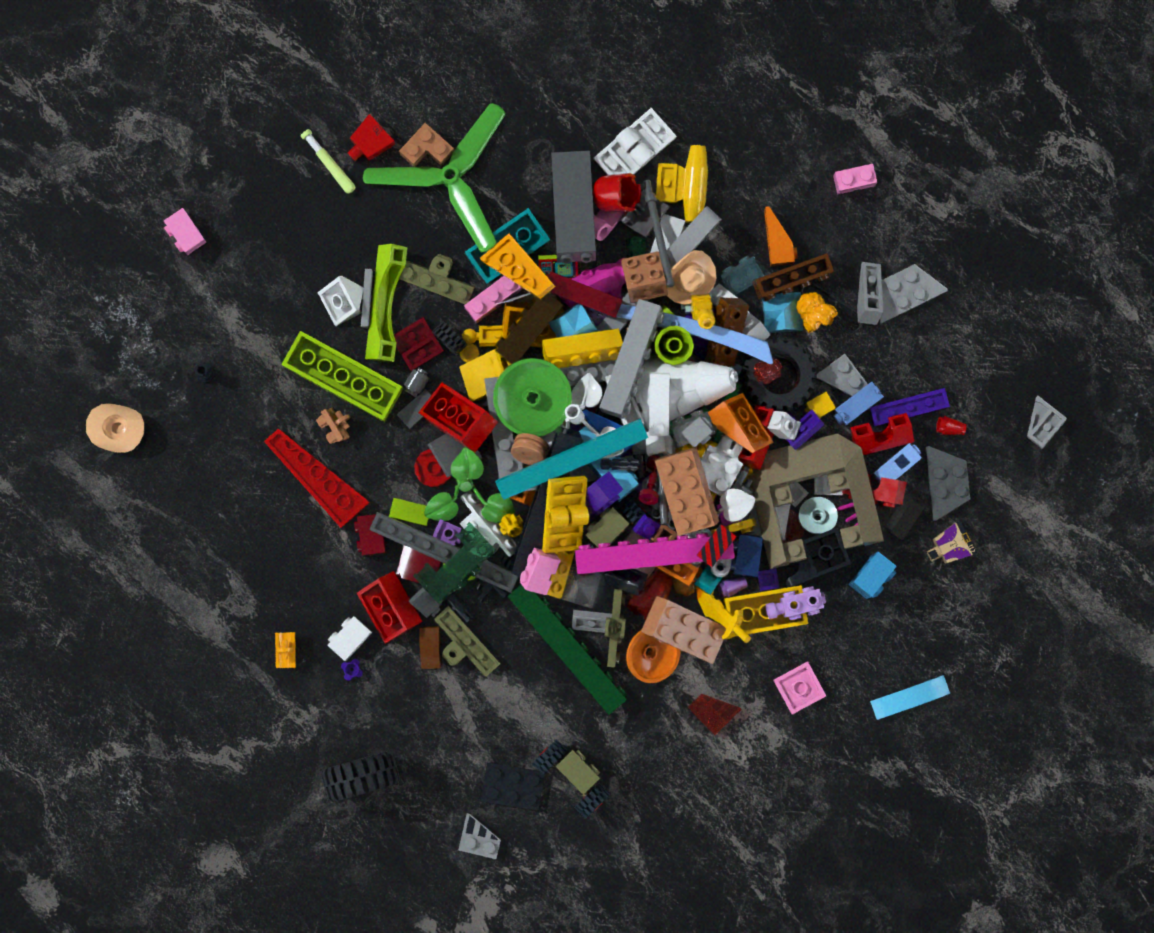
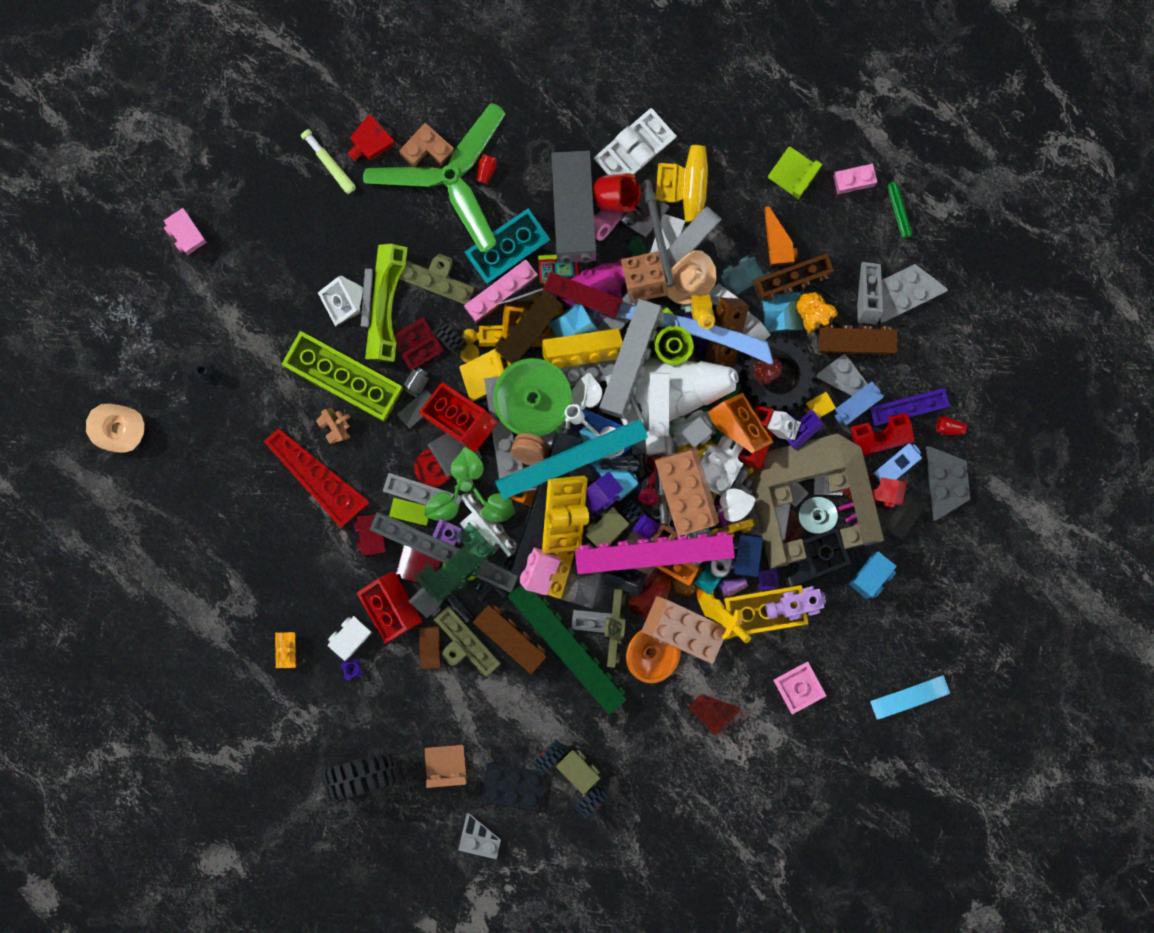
(413, 490): none -> light grey plate
(445, 766): none -> nougat bracket
(486, 168): none -> red cone
(509, 639): none -> reddish brown brick
(511, 525): yellow gear -> none
(515, 264): light orange wing -> none
(716, 545): tile -> none
(794, 172): none -> lime bracket
(857, 341): none -> reddish brown brick
(899, 209): none -> green axle
(952, 544): torso -> none
(1044, 422): light grey wing -> none

